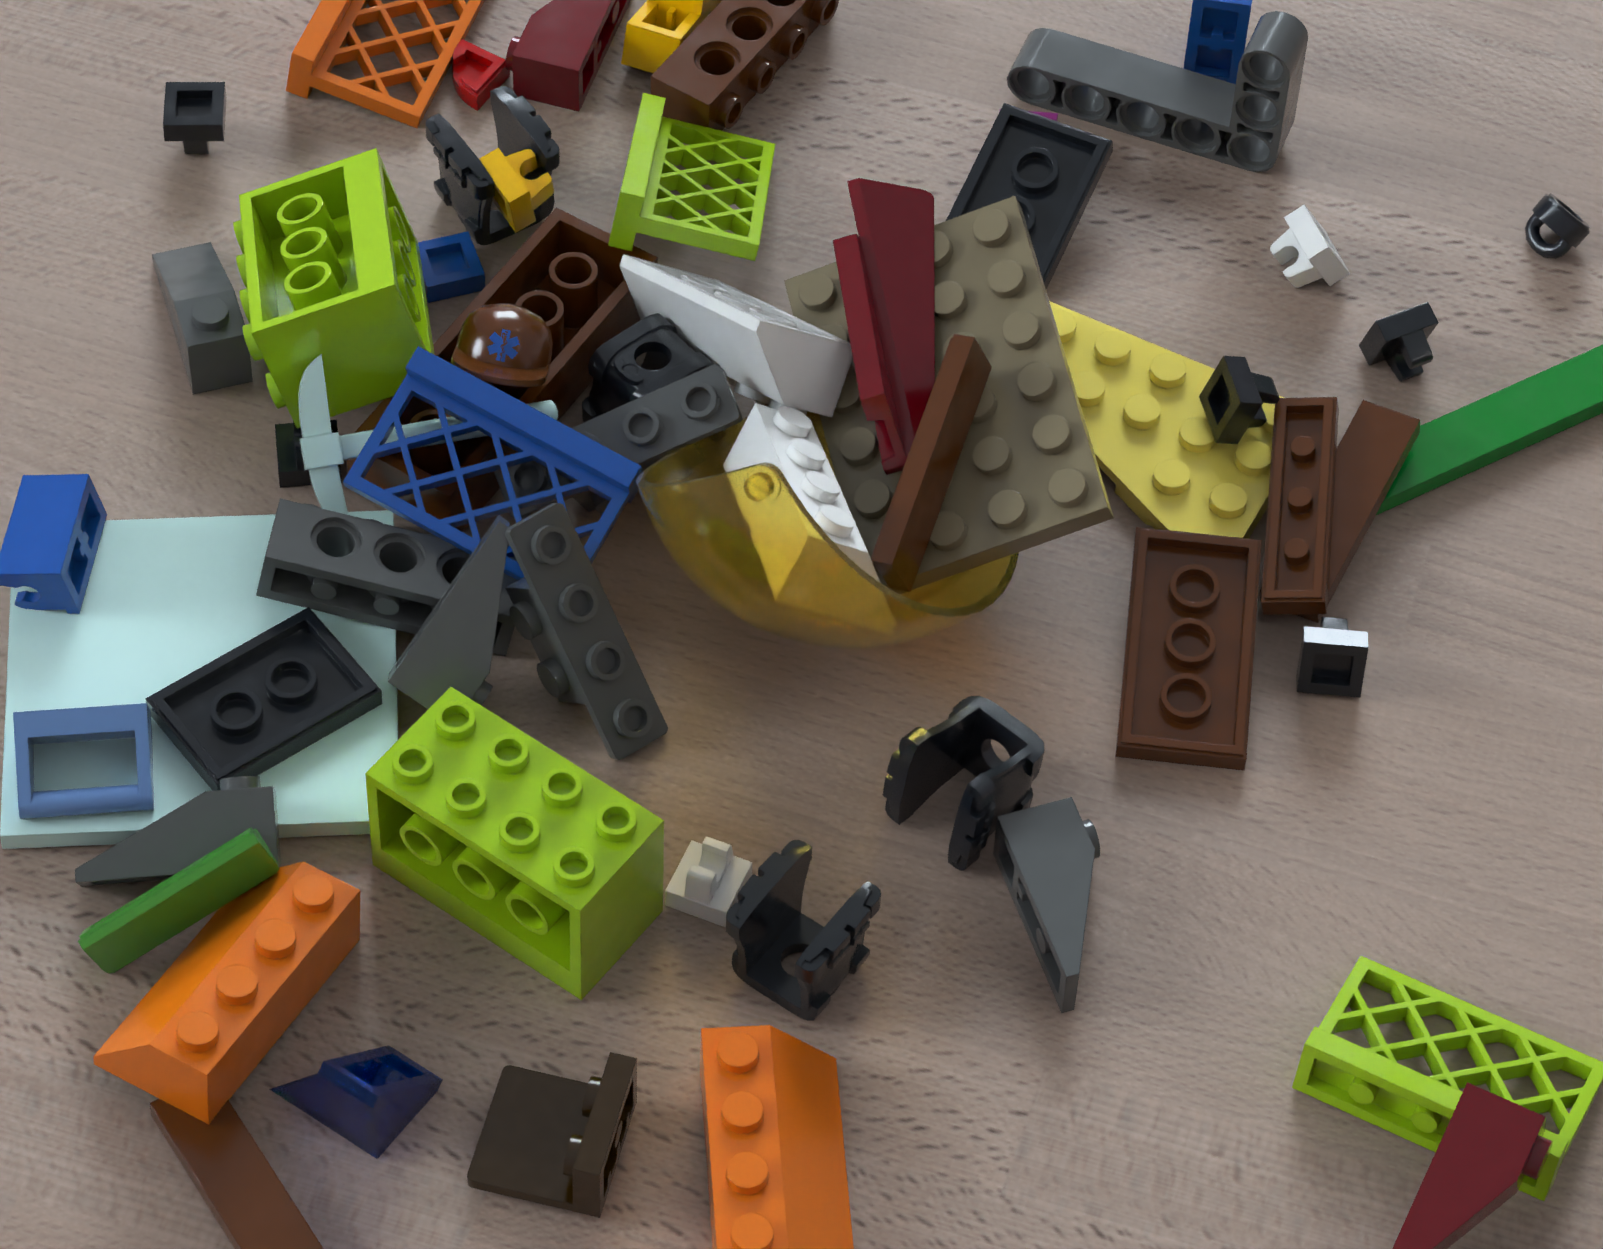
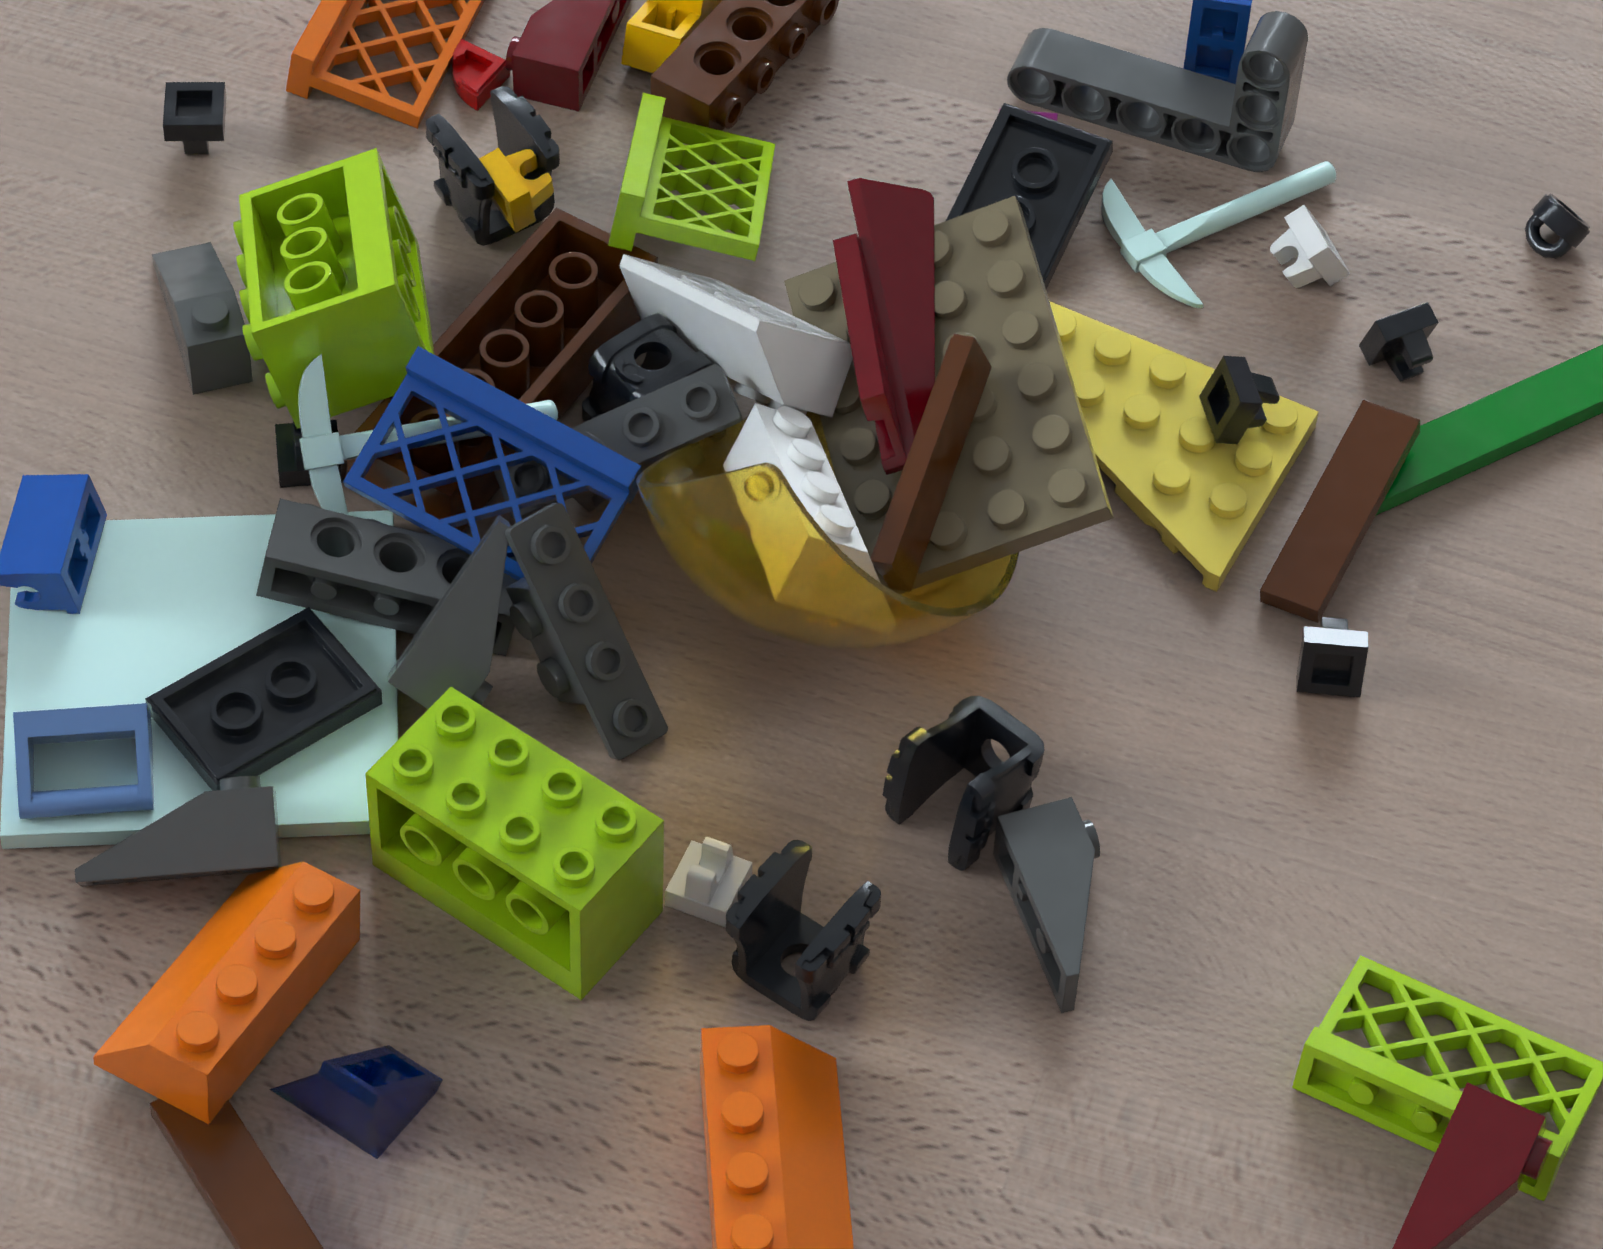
(179, 901): bright green slope -> none
(450, 267): blue tile -> none
(504, 346): reddish brown cap -> none
(556, 1136): dark brown bracket -> none
(1148, 250): none -> light aqua piece
(1189, 649): reddish brown tile -> none
(1300, 506): reddish brown tile -> none

